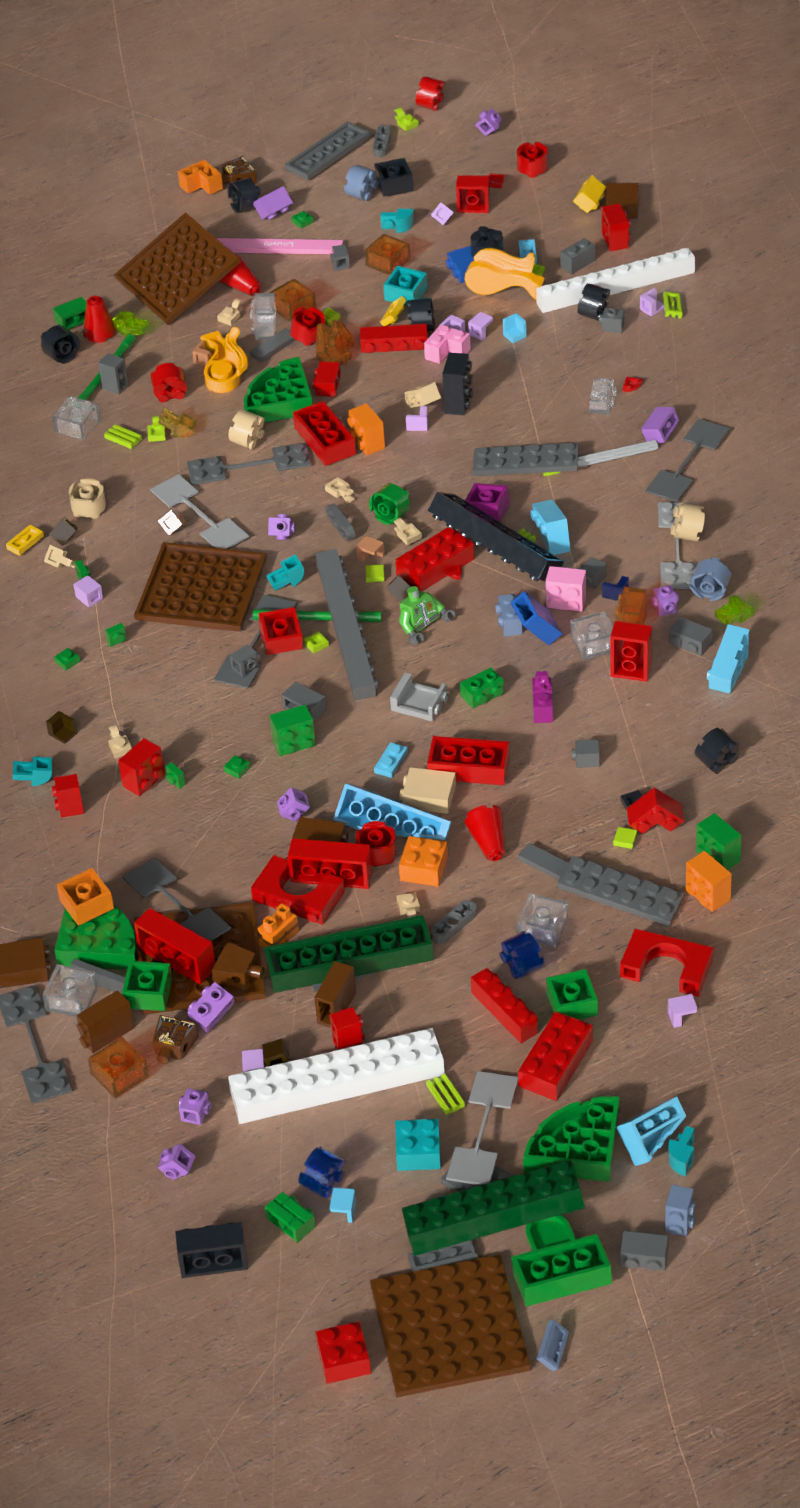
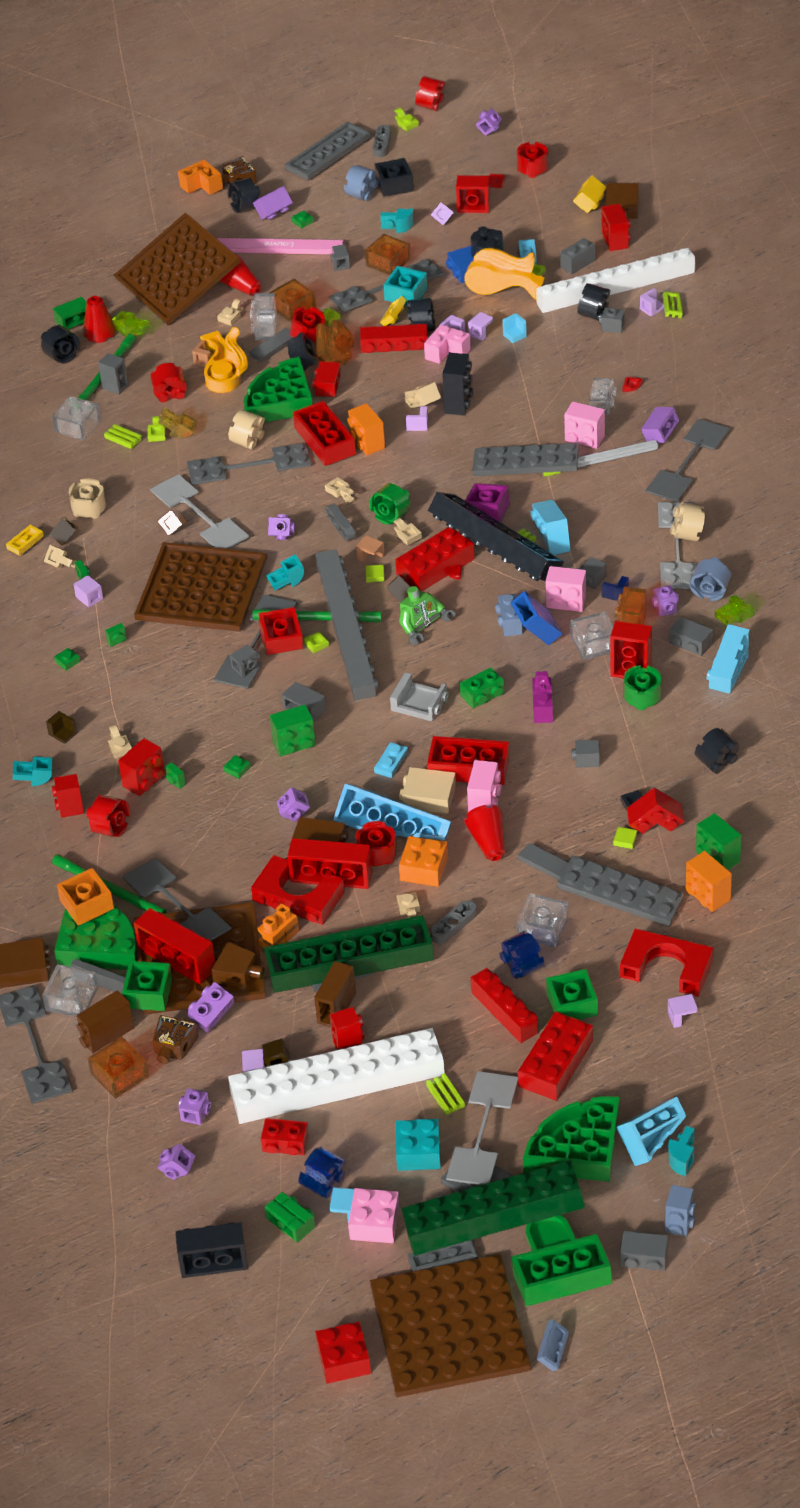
(67, 865): none -> green piece
(108, 816): none -> red brick
(284, 1136): none -> red brick
(302, 347): none -> black brick
(356, 297): none -> dark grey hinge
(374, 1215): none -> bright pink brick
(484, 785): none -> bright pink brick
(584, 425): none -> bright pink brick
(642, 687): none -> green brick

